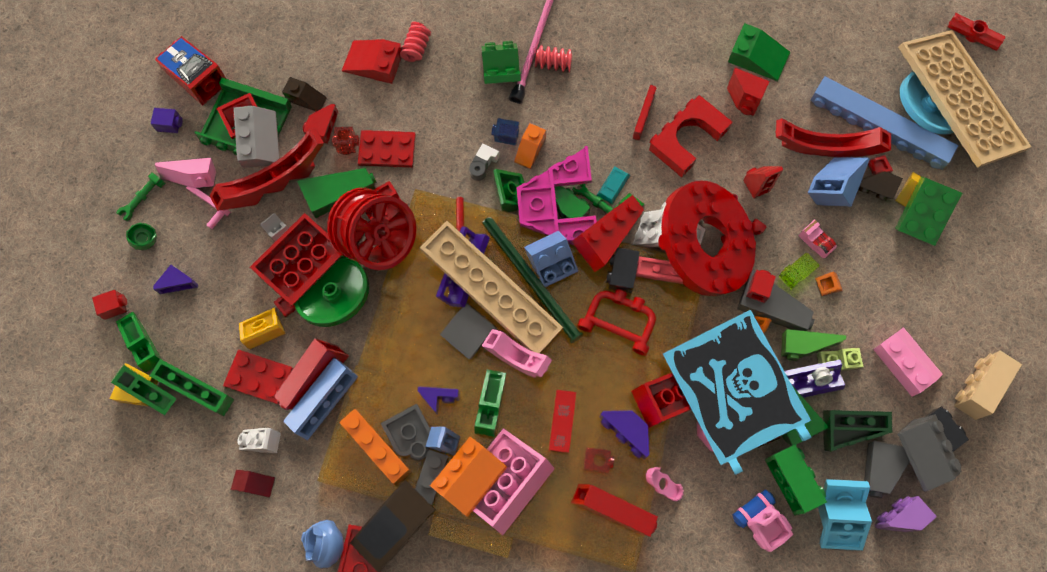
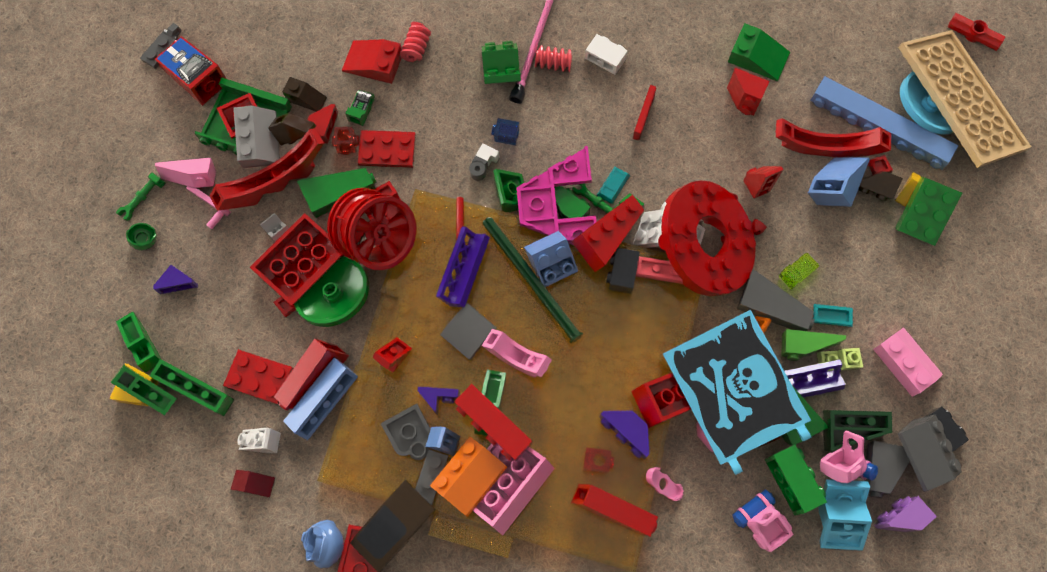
(110, 304): red brick -> none
(161, 43): none -> dark grey hinge
(166, 120): dark purple brick -> none
(260, 329): yellow slope -> none
(290, 128): none -> dark brown slope
(360, 107): none -> green leg
(375, 447): orange brick -> none
(392, 354): none -> red slope
(491, 288): tan plate -> none
(493, 422): none -> red brick
(530, 145): orange slope -> none
(562, 421): red tile -> none
(606, 54): none -> white brick
(637, 305): red bar -> none
(697, 113): red arch -> none
(761, 286): red brick -> none
(817, 239): leg -> none
(822, 376): white bush -> none
(828, 283): orange slope -> none
(833, 315): none -> teal tile
(848, 464): none -> bright pink piece
(987, 385): tan brick -> none

